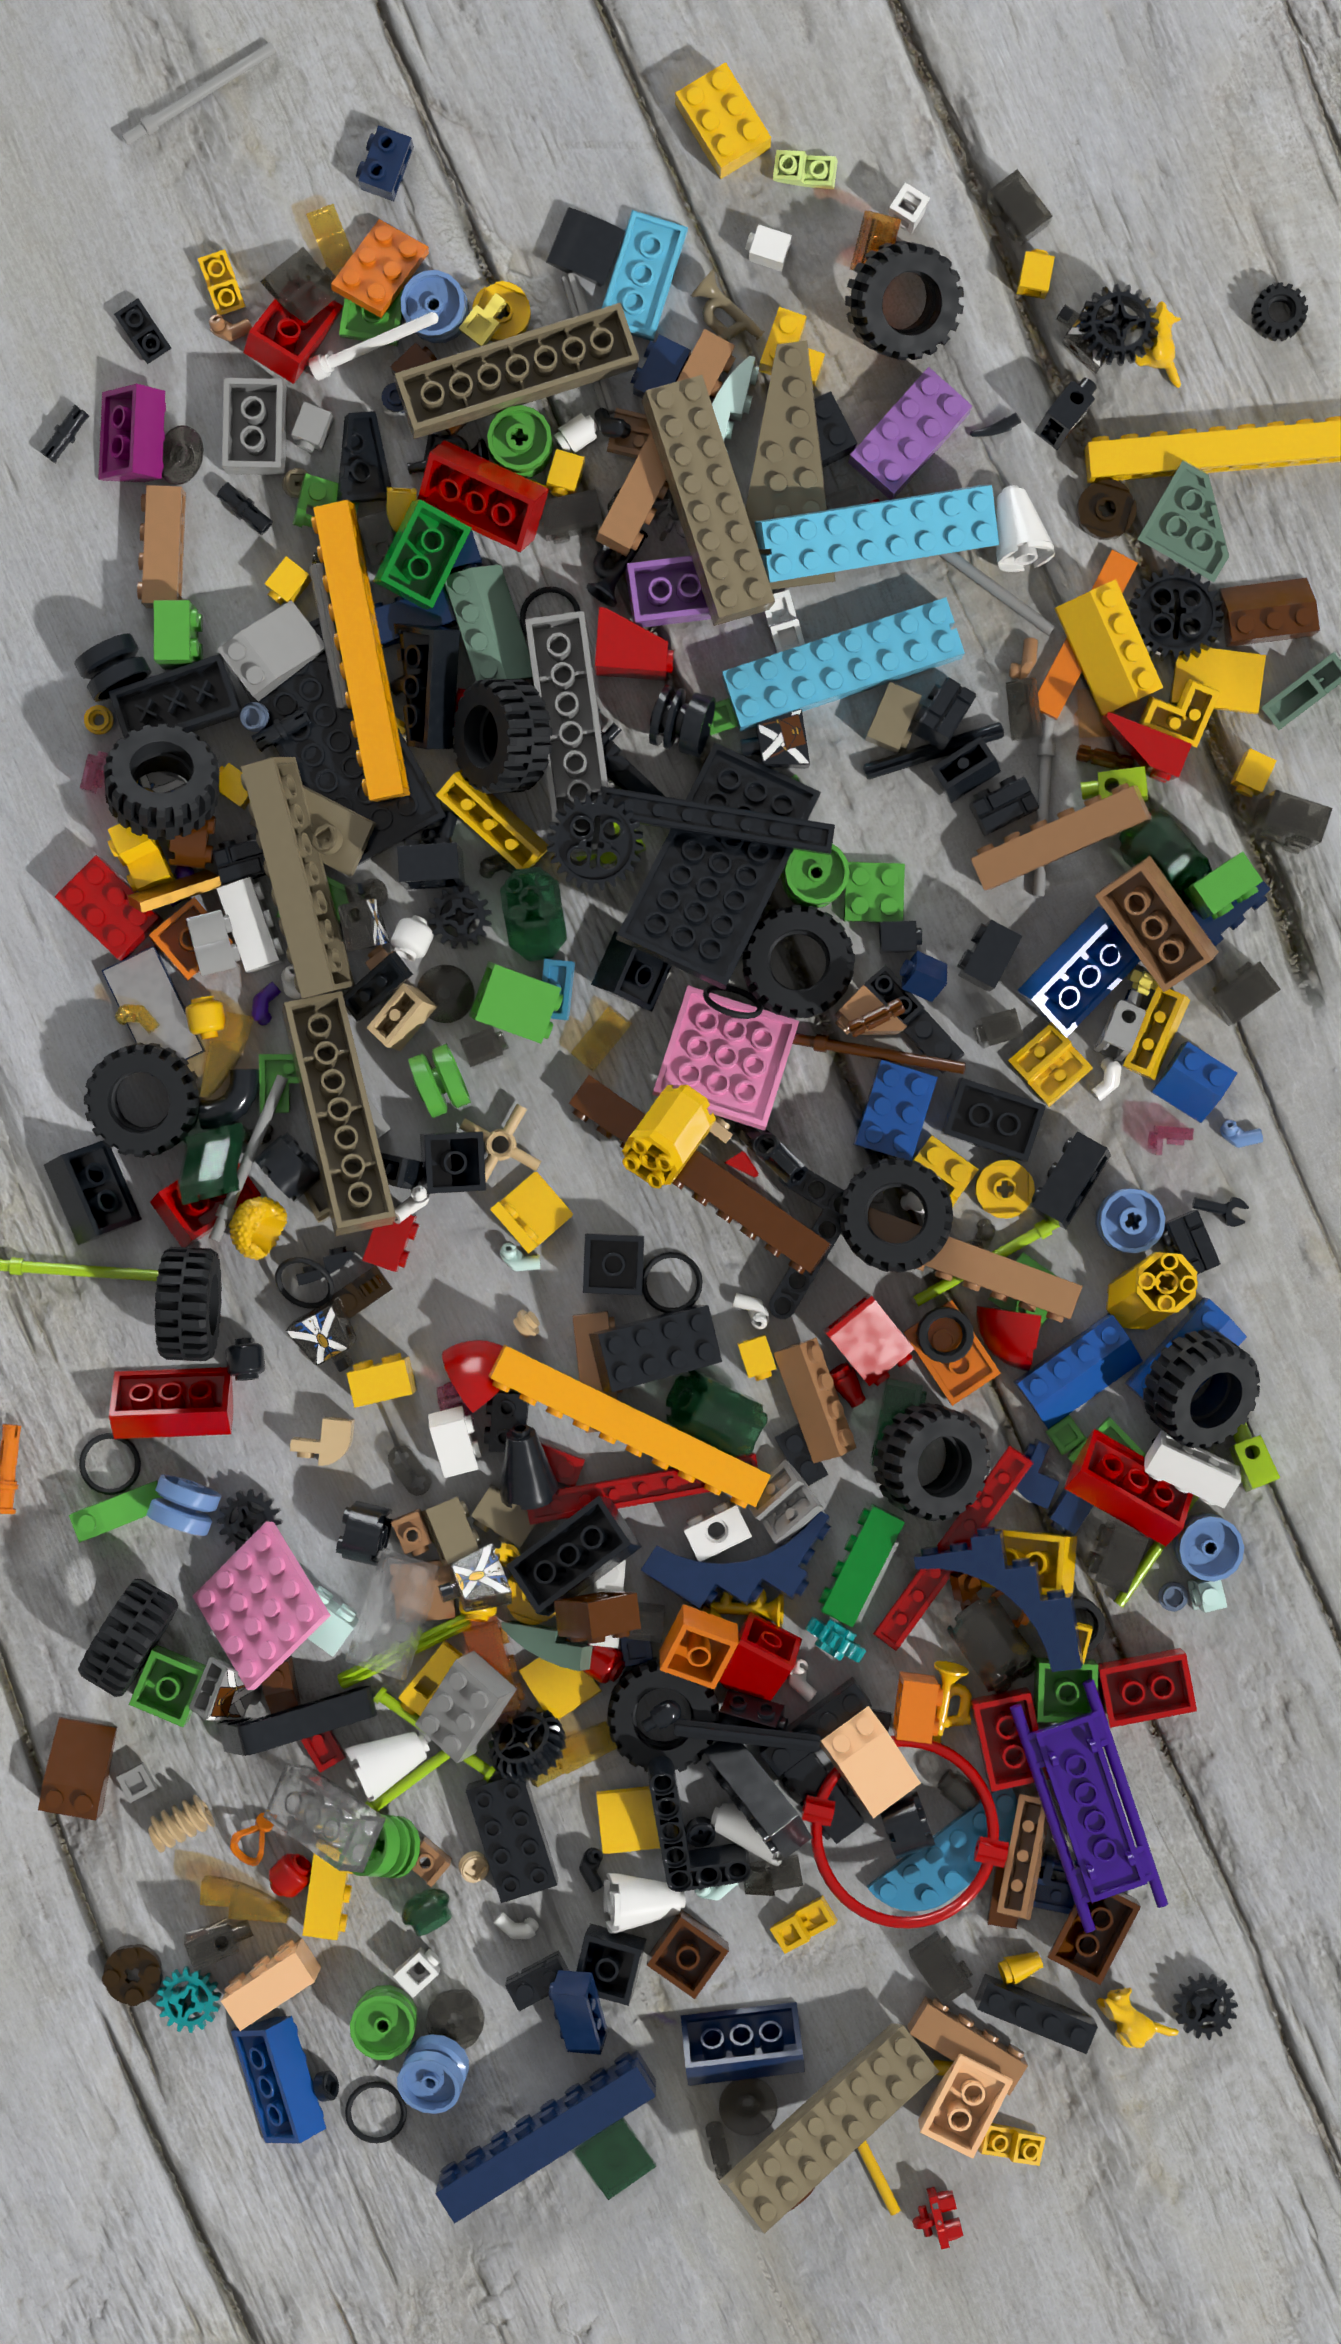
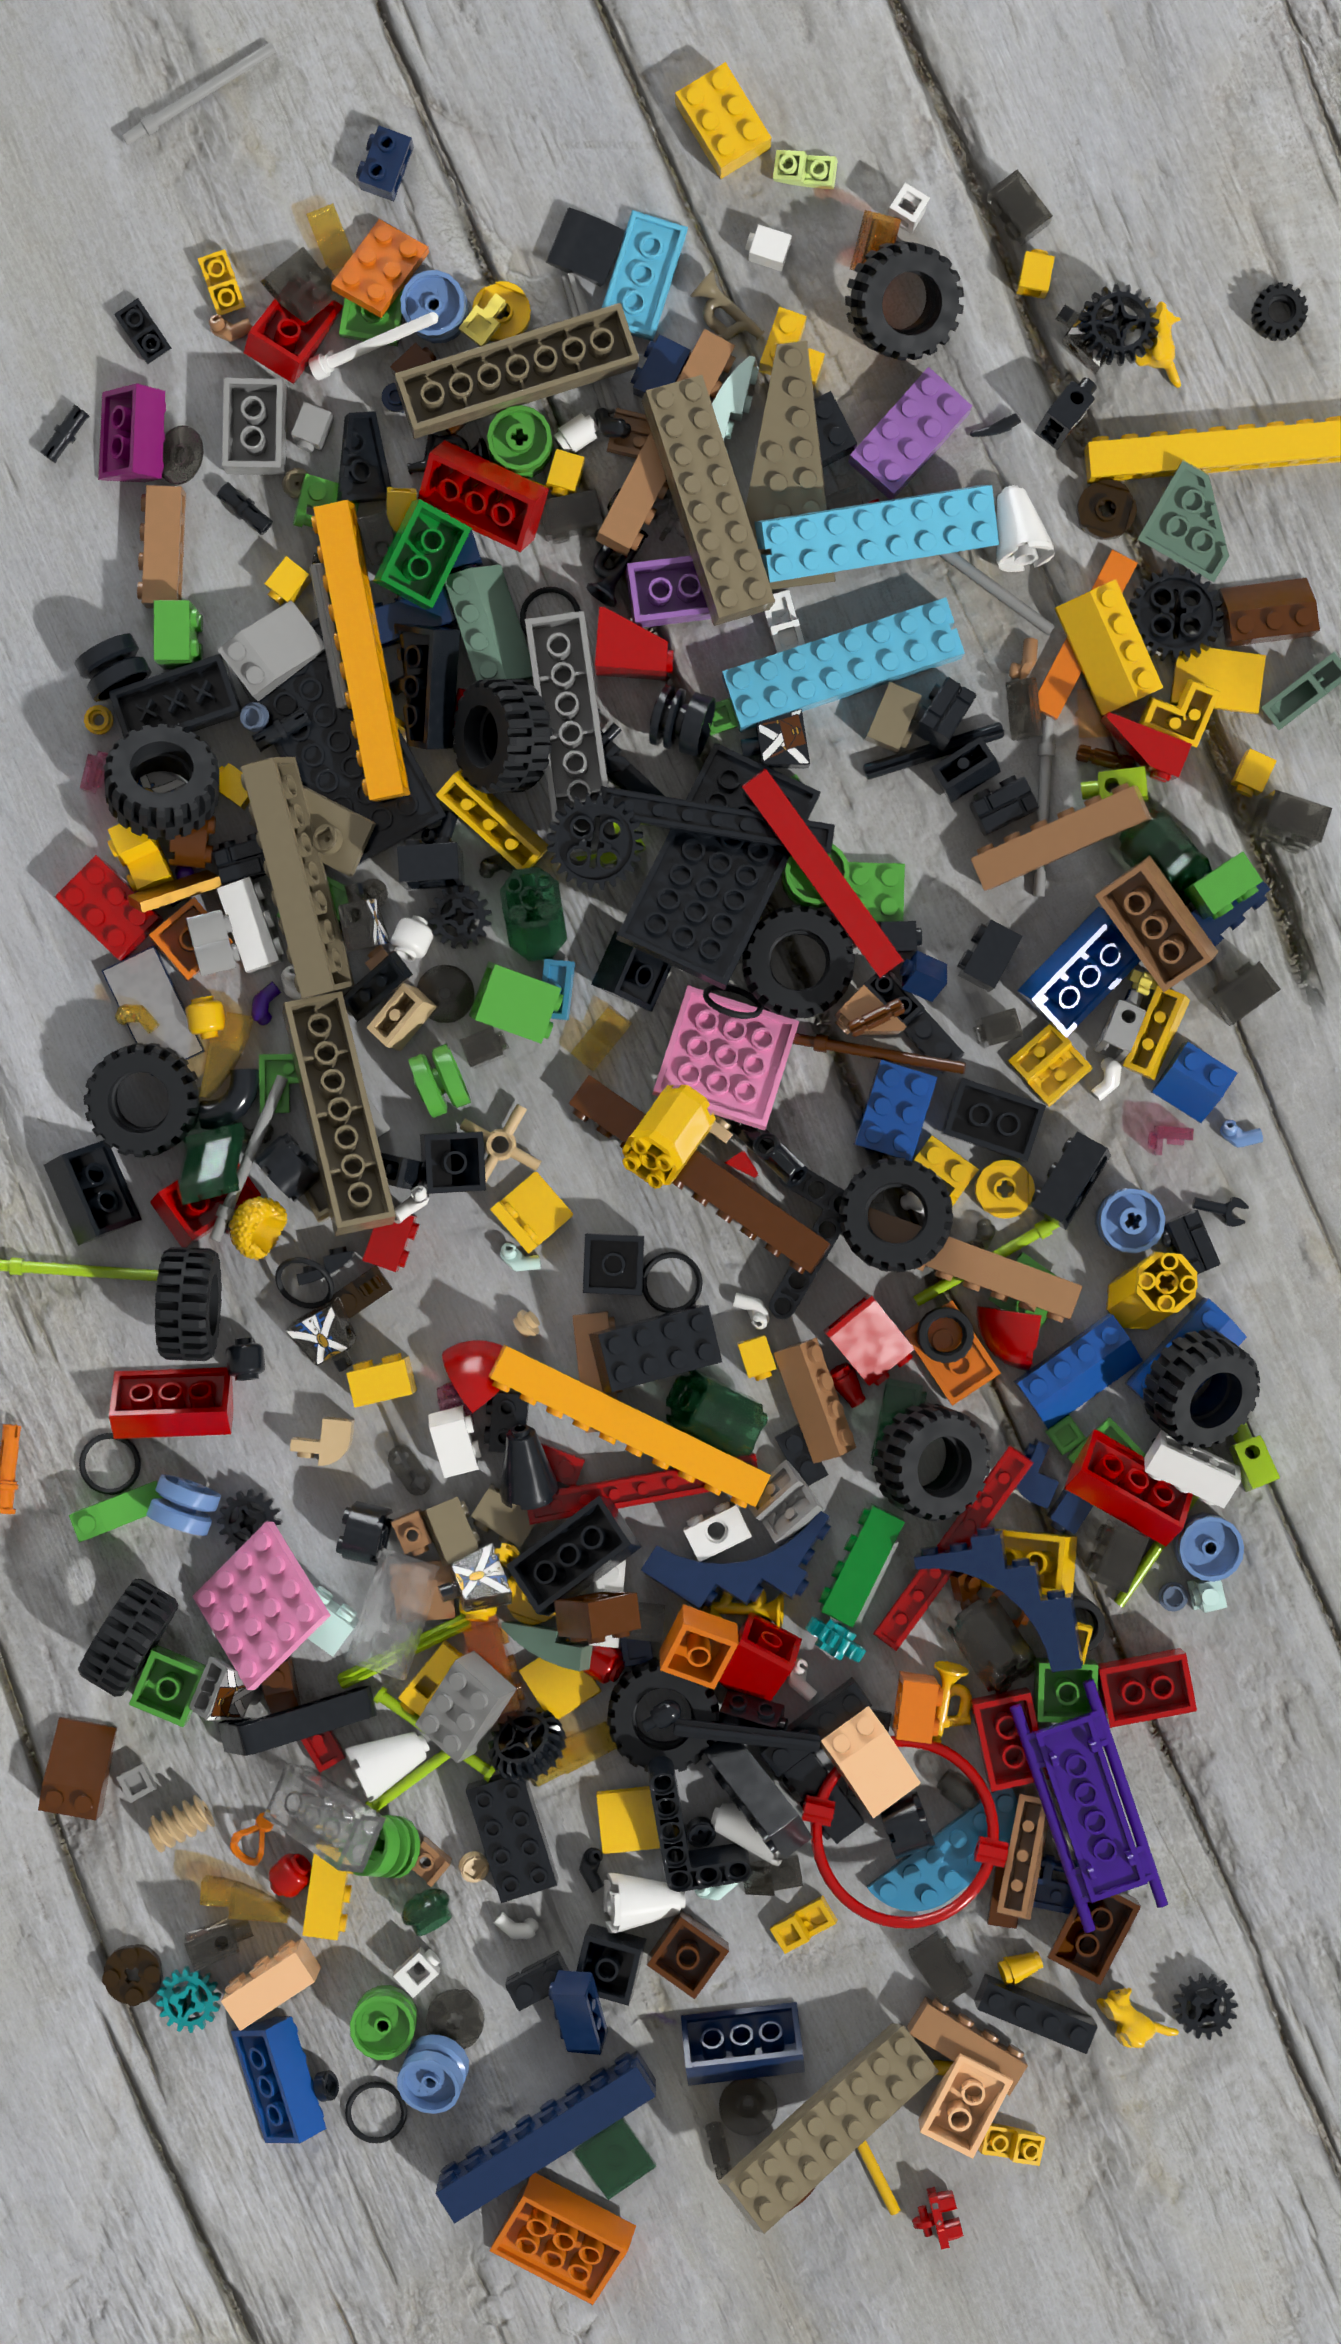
(563, 2238): none -> orange slope
(822, 873): none -> red tile

